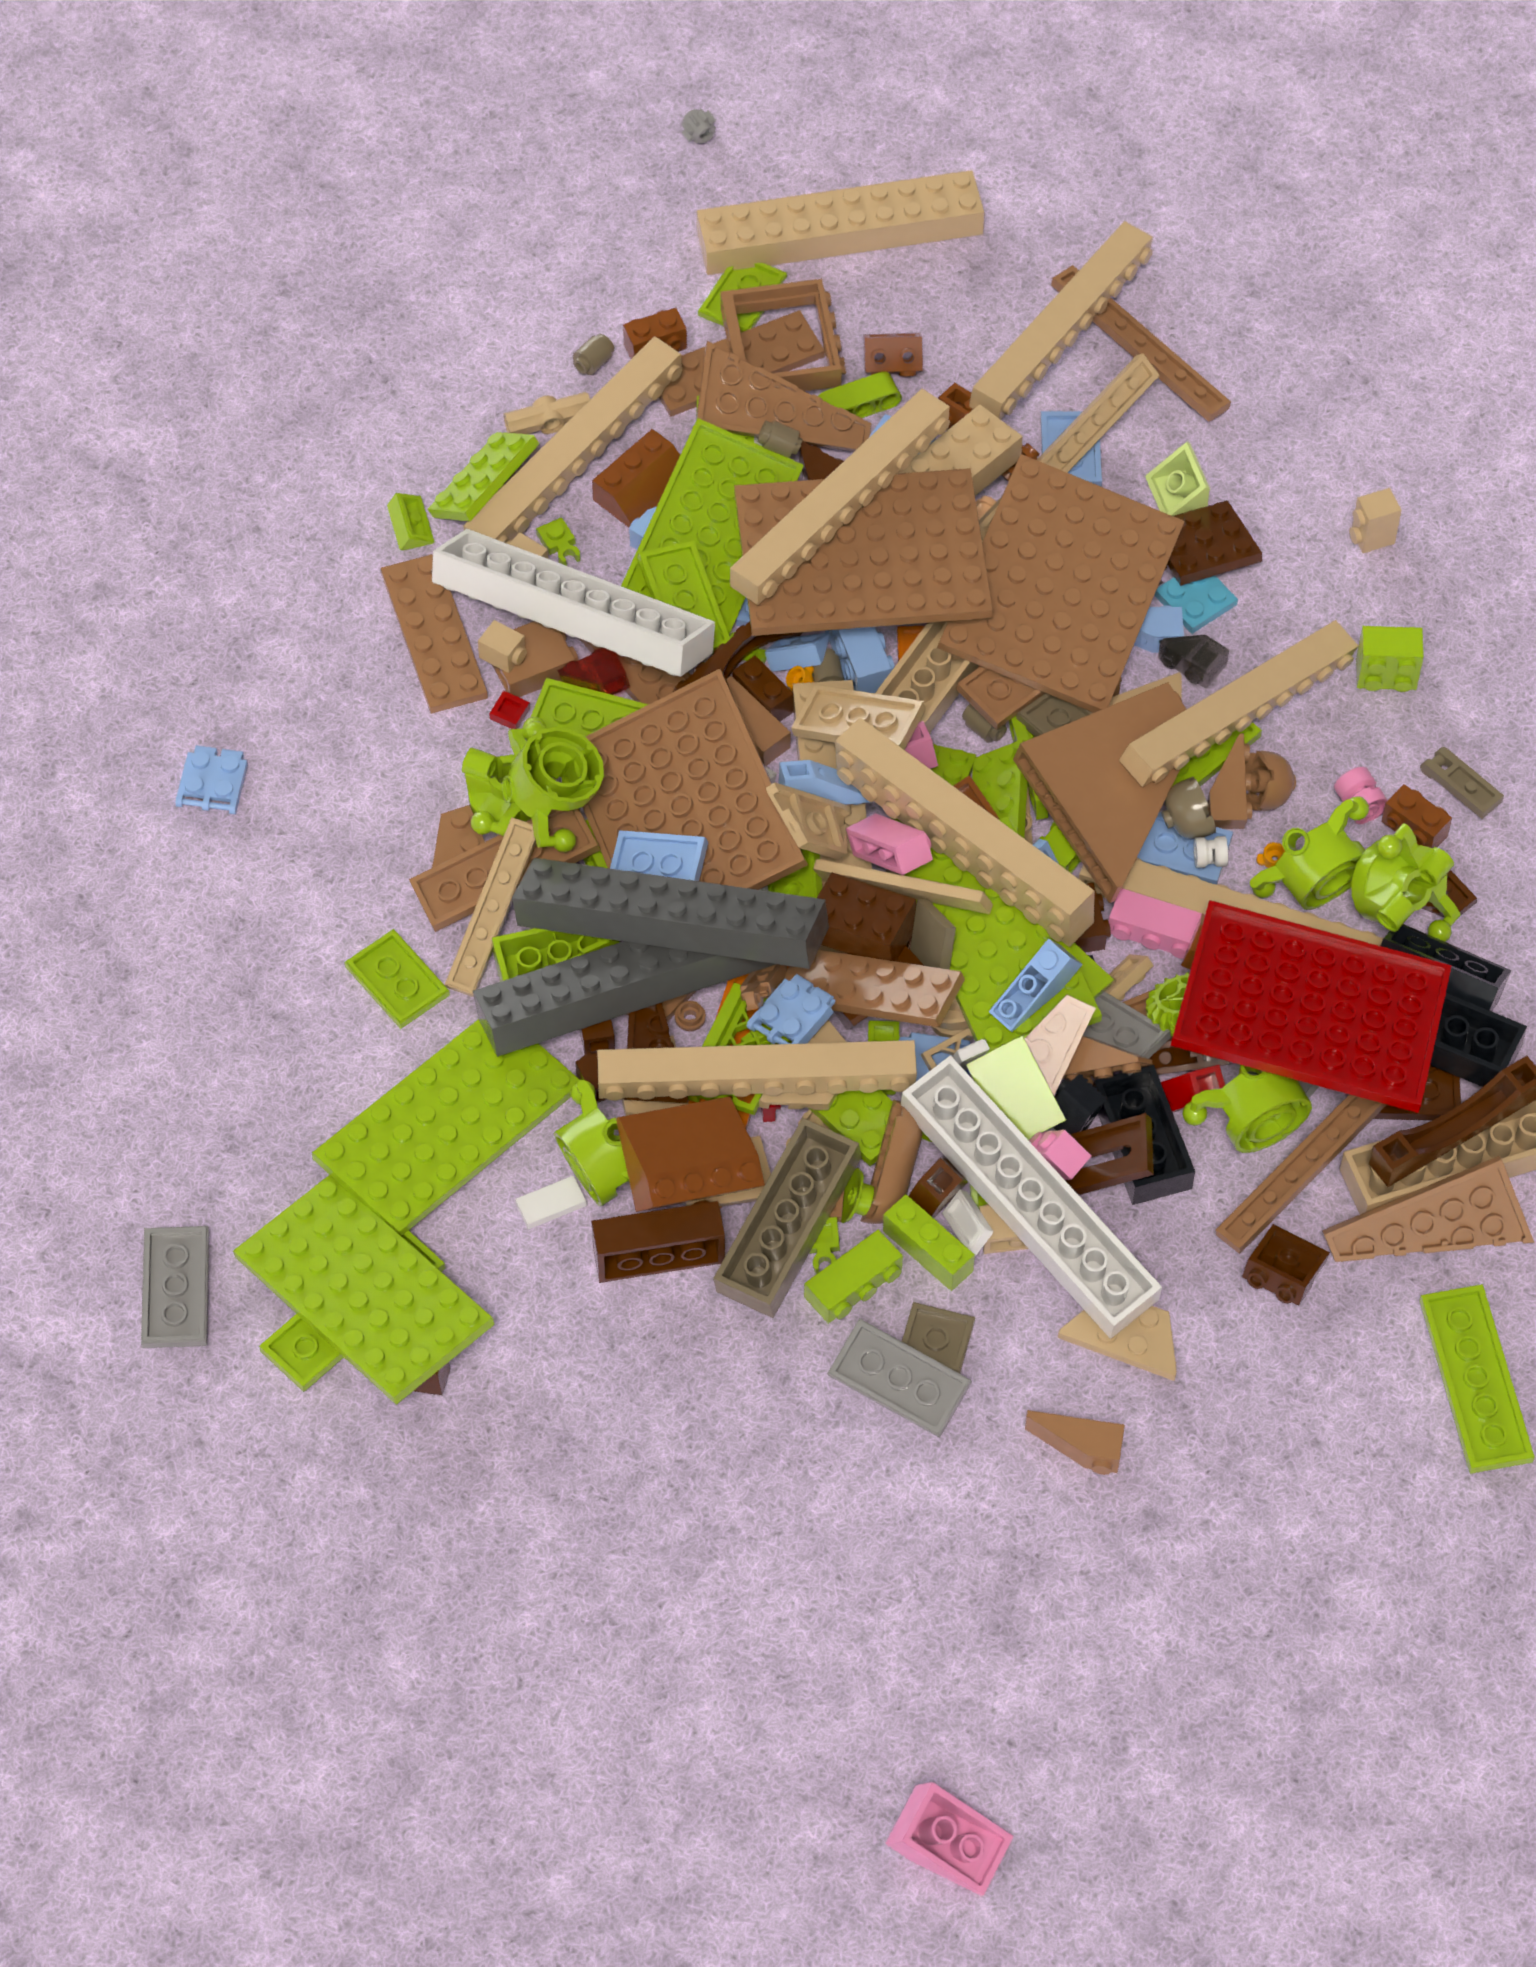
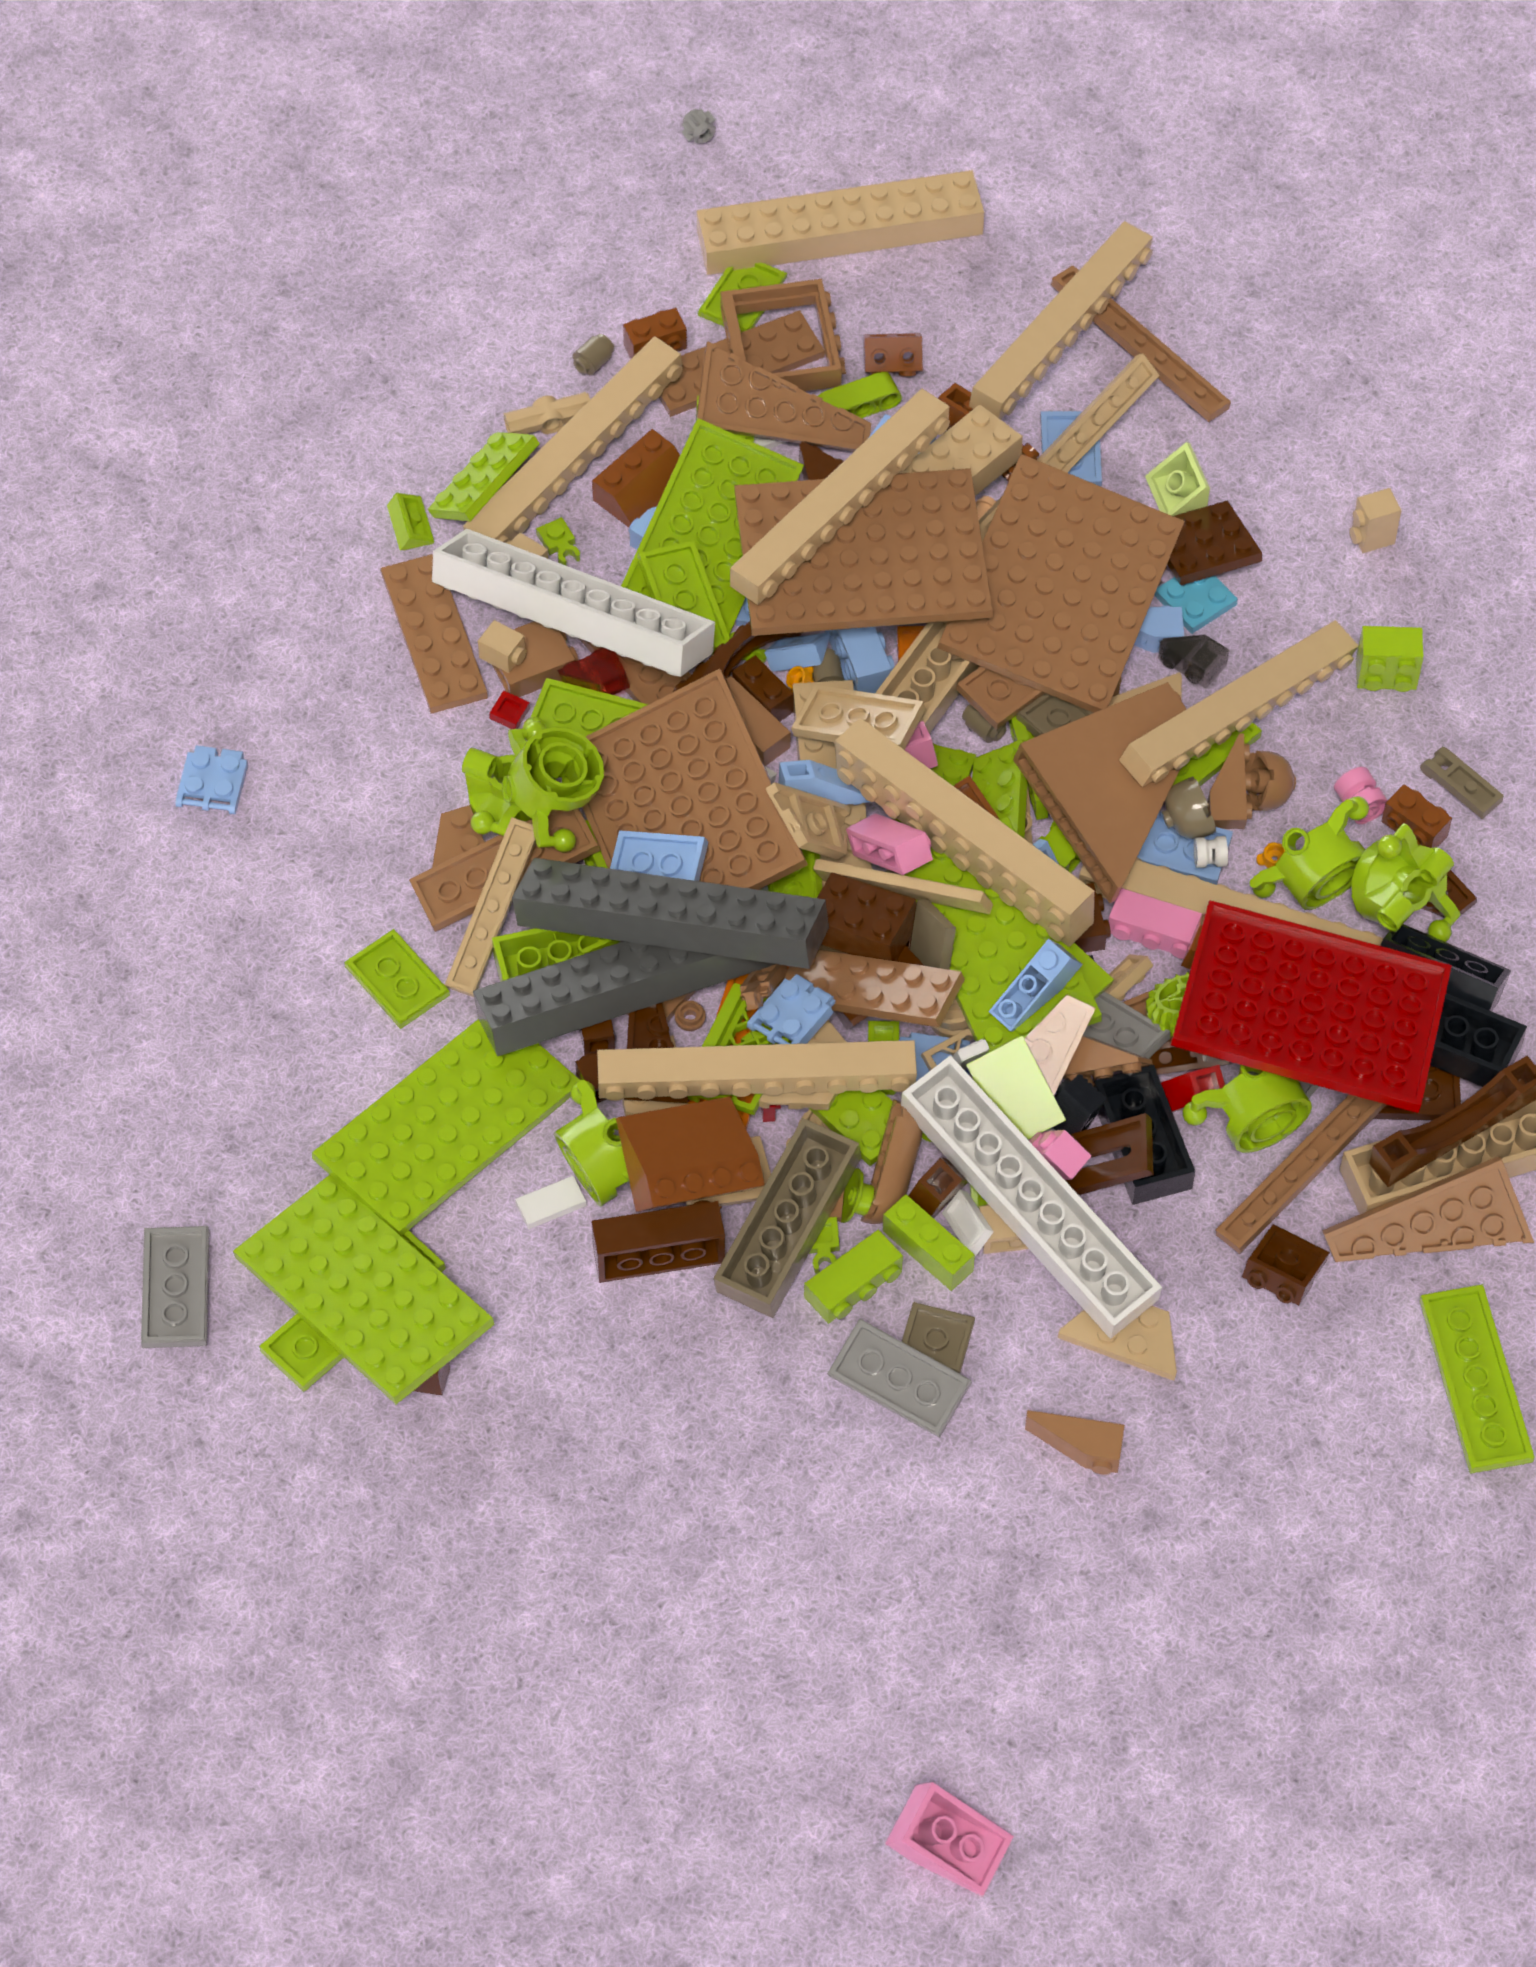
(779, 438): dark tan brick -> none

